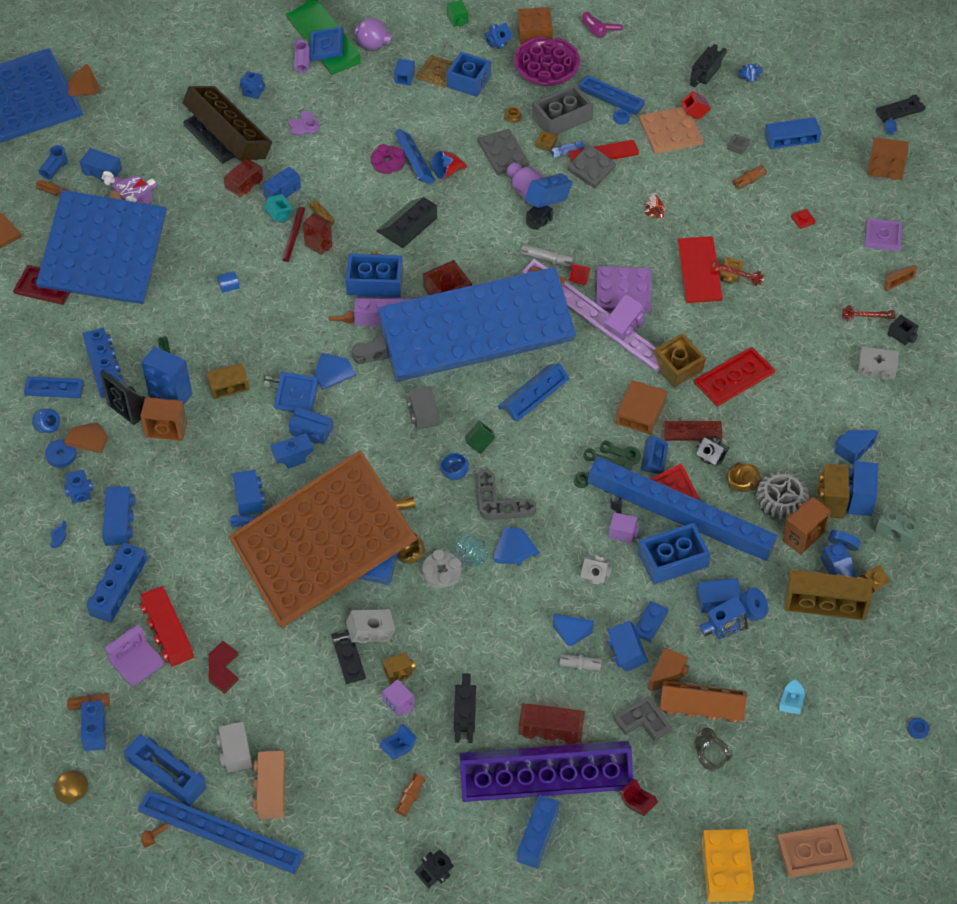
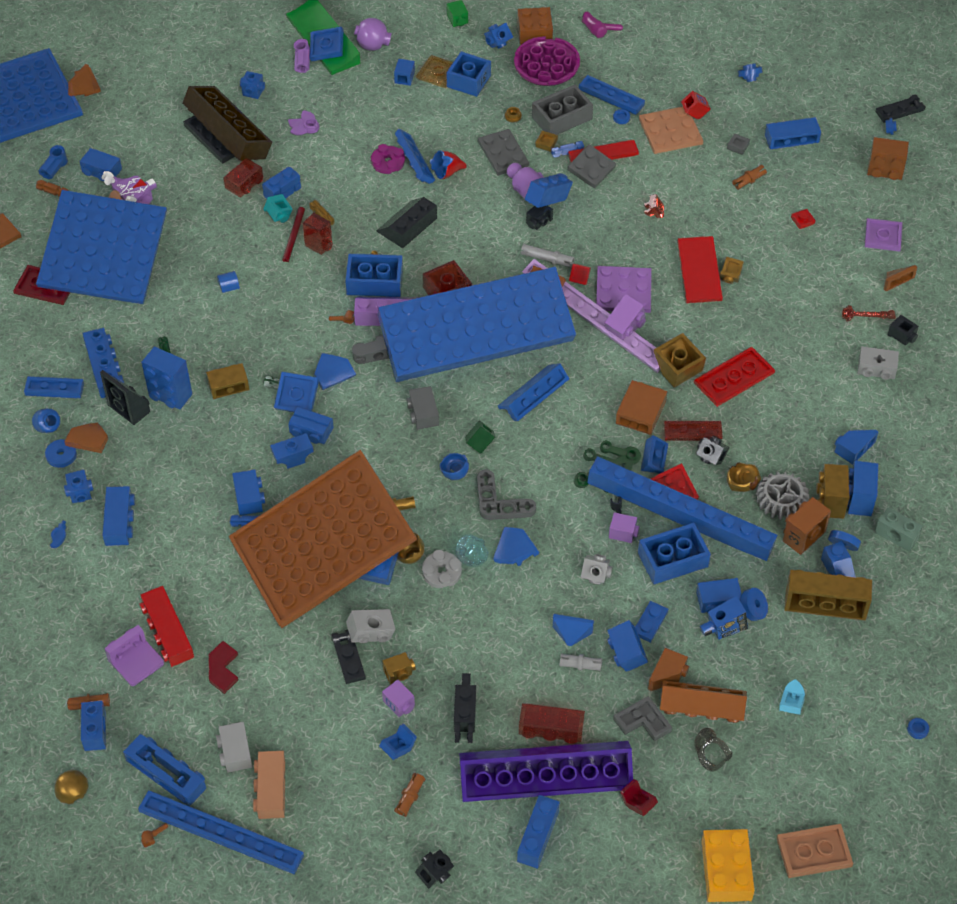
(117, 582): blue brick -> none
(163, 419): dark orange brick -> none
(707, 65): black hinge -> none
(756, 278): clear red piece -> none
(878, 577): pearl gold brick -> none

